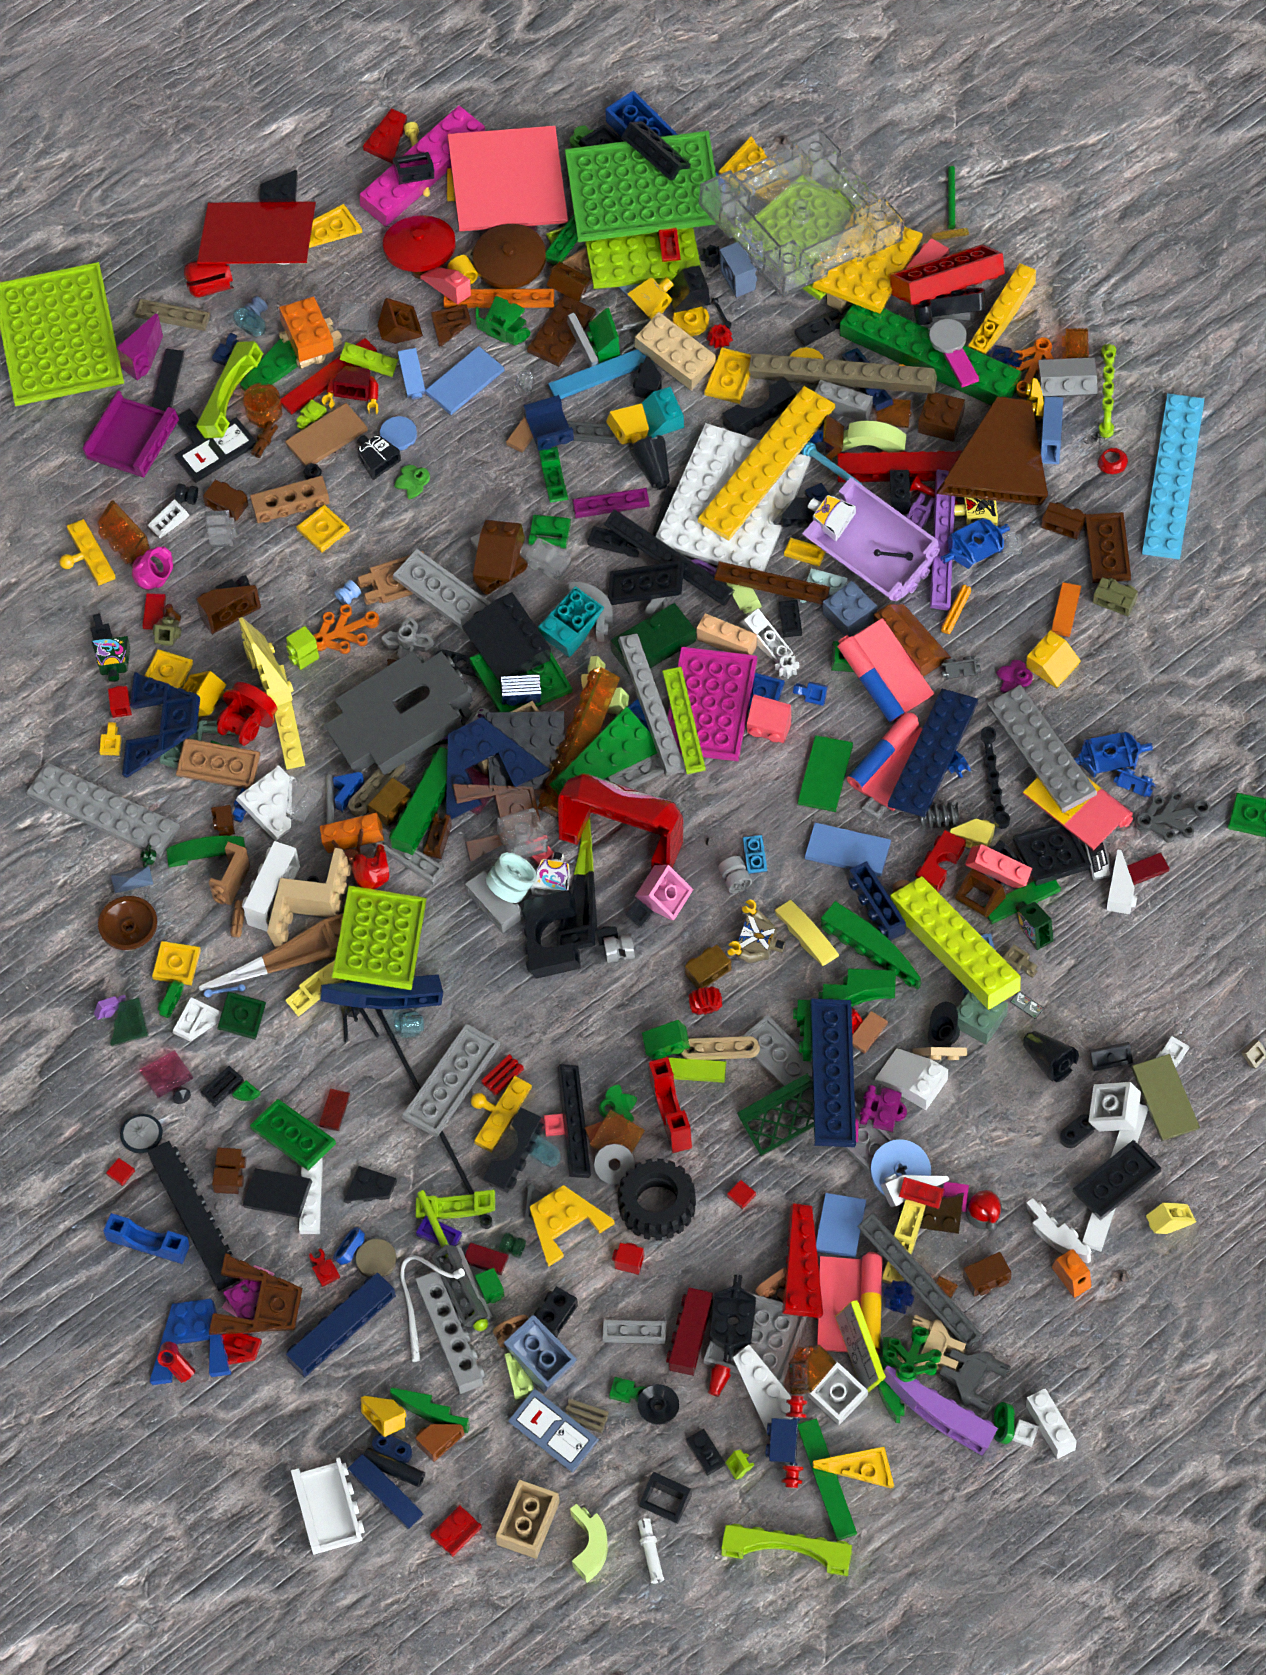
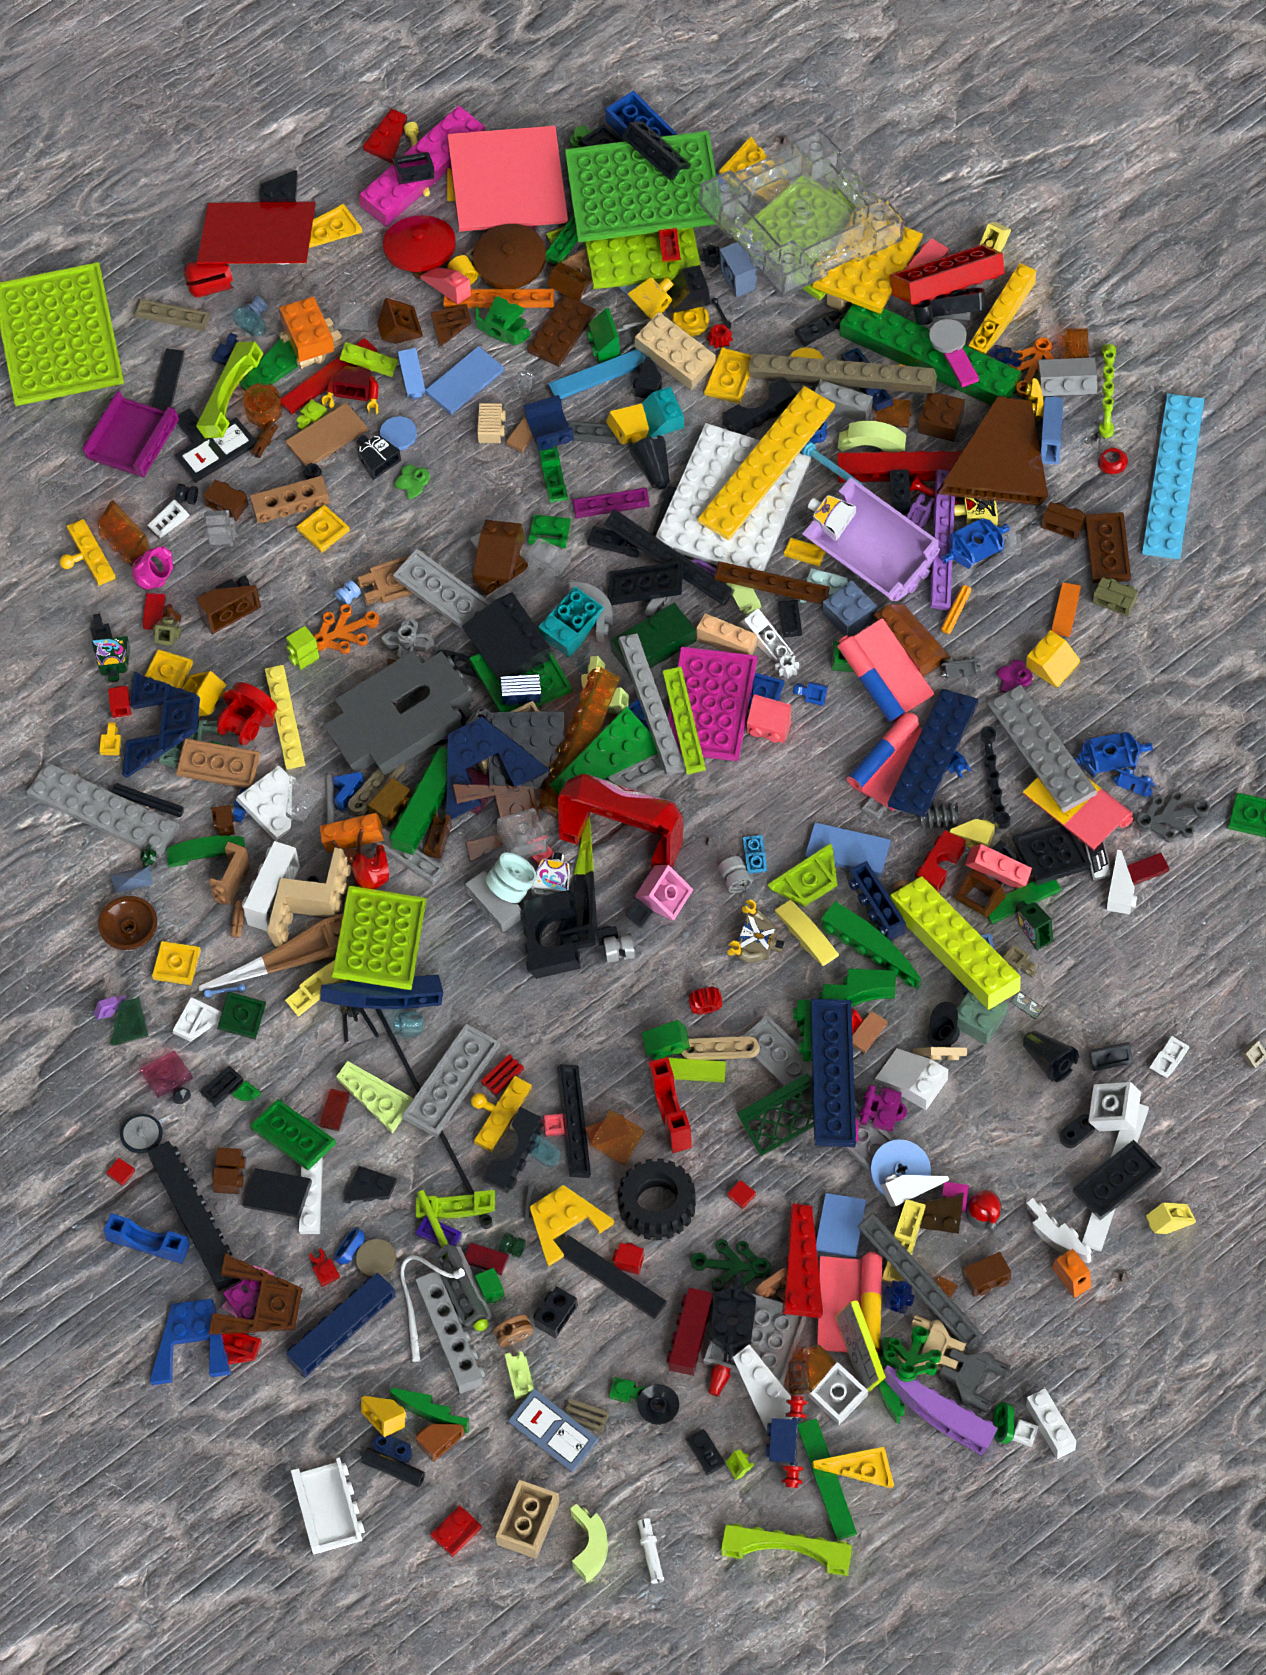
(140, 348): magenta slope -> none
(148, 800): none -> black axle
(173, 994): green plate -> none
(176, 1363): red piece -> none
(261, 656): light yellow wedge -> none
(376, 1095): none -> yellowish green wing
(385, 1491): dark blue slope -> none
(490, 423): none -> tan brick
(540, 1353): sand blue slope -> none
(582, 340): light grey tile -> none
(602, 1163): light grey tile -> none
(612, 1277): none -> black tile
(619, 1102): green plate -> none
(634, 1331): light grey plate -> none
(670, 1487): black tile -> none
(707, 967): pearl gold brick -> none
(734, 1264): none -> dark green plant
(795, 513): black slope -> none
(809, 878): none -> lime wing
(818, 492): dark blue plate -> none
(825, 773): green tile -> none
(833, 436): reddish brown panel -> none
(909, 556): black hinge -> none
(921, 1192): red plate -> none
(950, 234): clear yellow tile -> none
(951, 197): green bar -> none
(995, 236): none -> light yellow slope
(1165, 1097): olive tile -> none

